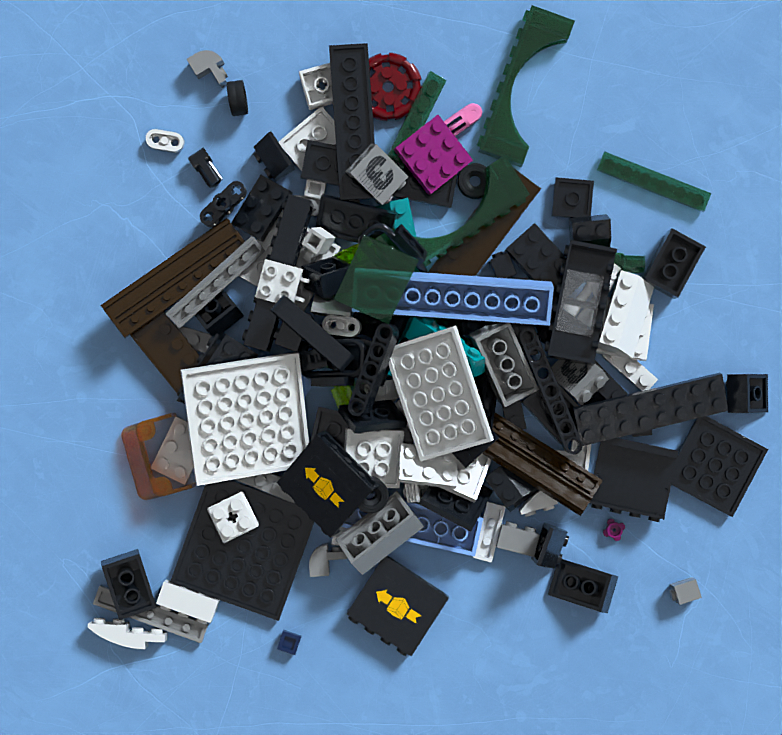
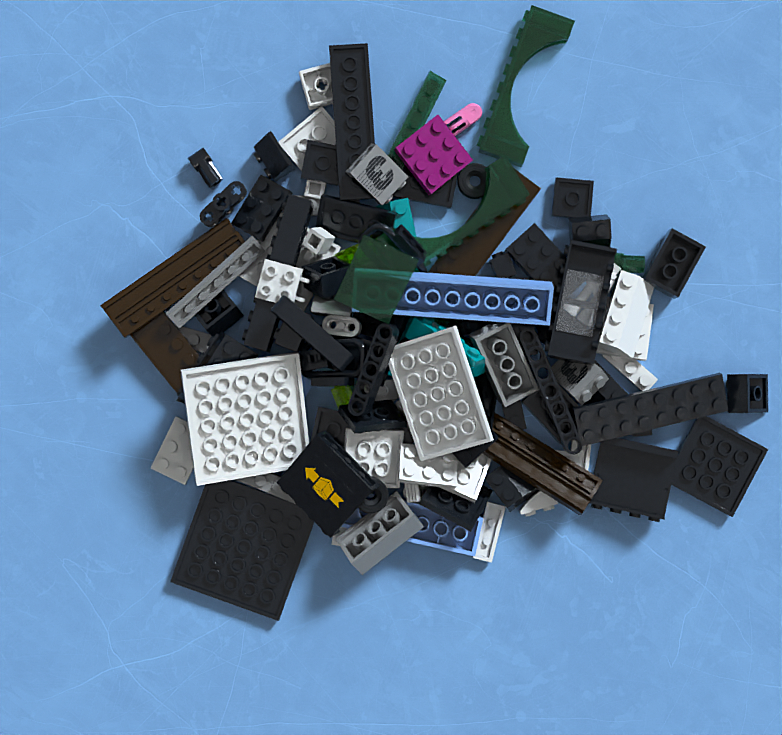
(120, 633): white slope -> none
(128, 584): black slope -> none
(145, 483): clear orange windscreen -> none
(159, 618): light grey plate -> none
(165, 142): white plate -> none
(187, 602): white brick -> none
(206, 62): light grey brick -> none
(228, 528): white brick -> none
(237, 98): black tyre -> none
(289, 642): dark blue plate -> none
(320, 559): light grey brick -> none
(397, 606): black panel -> none
(398, 80): dark red plate -> none
(517, 539): light grey brick -> none
(550, 545): black slope -> none
(583, 586): black slope -> none
(616, 535): magenta plate -> none
(654, 181): clear green plate -> none
(685, 591): light grey brick -> none

